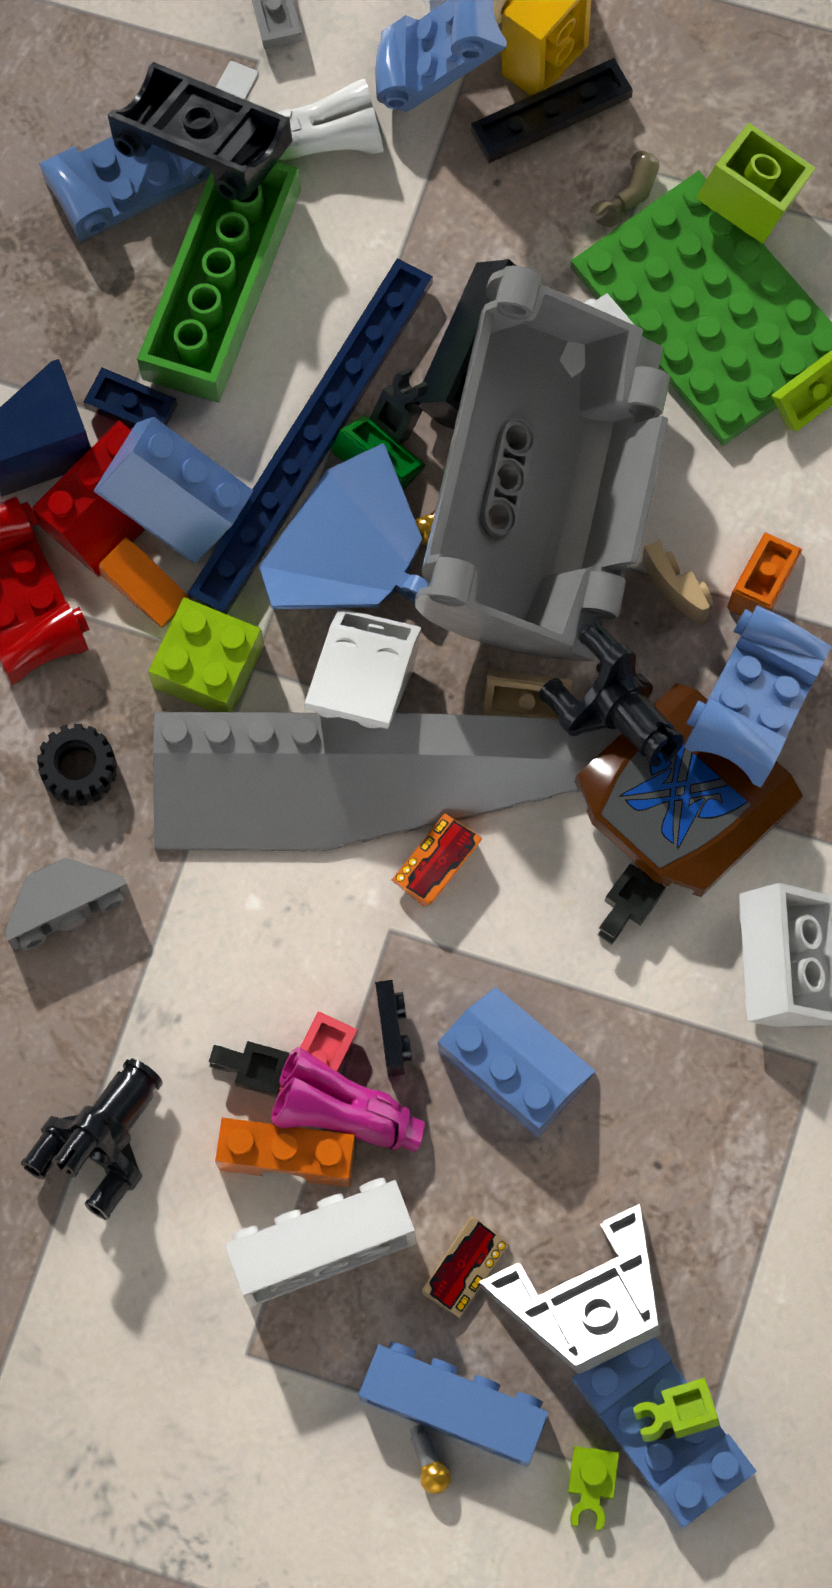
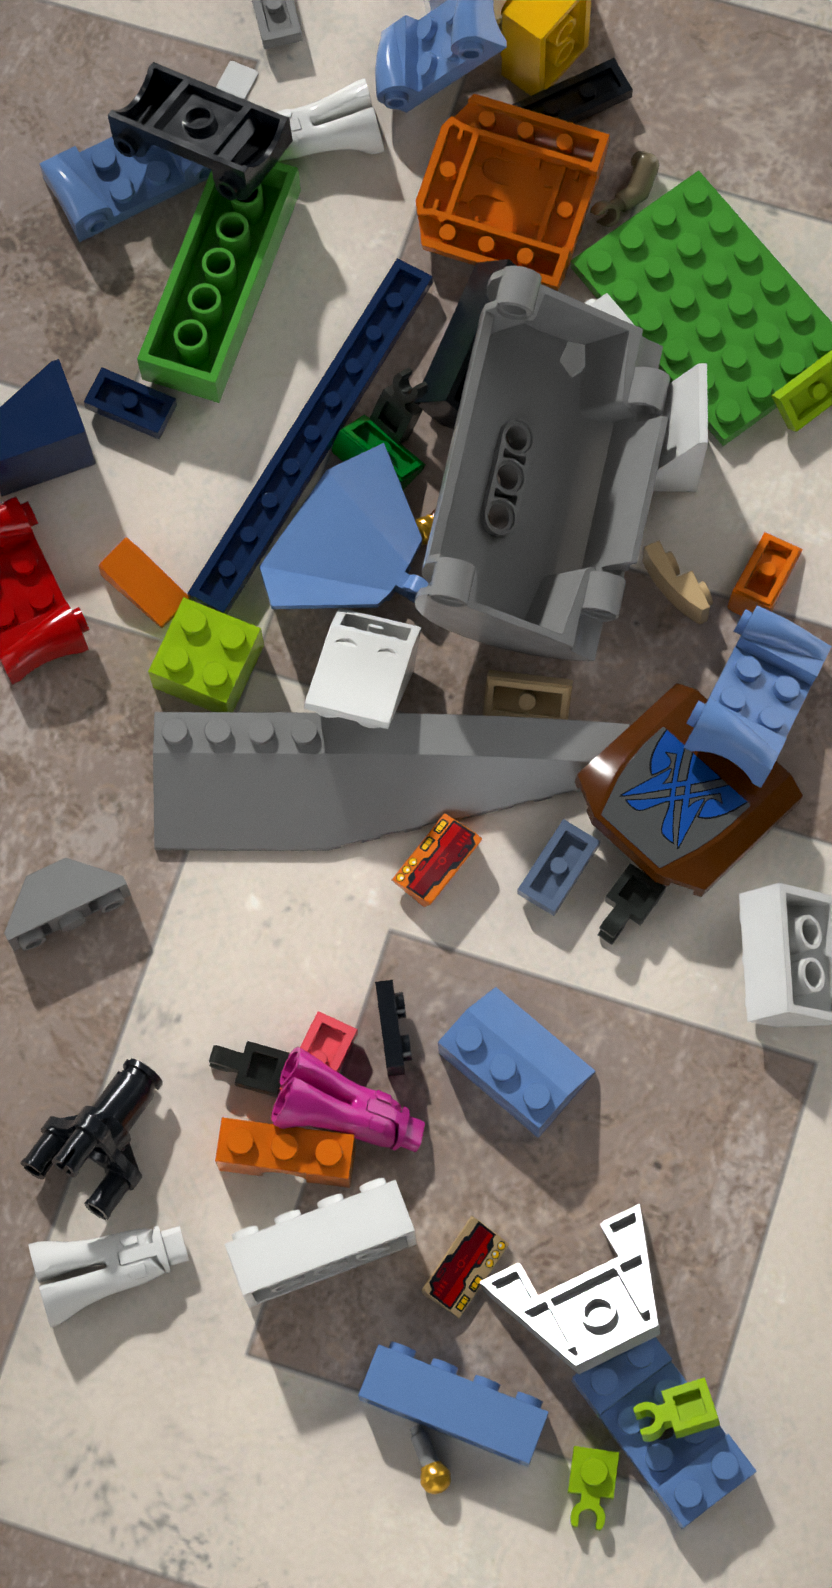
(66, 742): black tyre -> none
(80, 517): red slope -> none
(129, 1259): none -> white piece
(172, 489): medium blue slope -> none
(509, 187): none -> orange wedge
(558, 867): none -> sand blue plate
(614, 700): black wheel -> none
(685, 432): none -> white slope
(755, 182): lime brick -> none

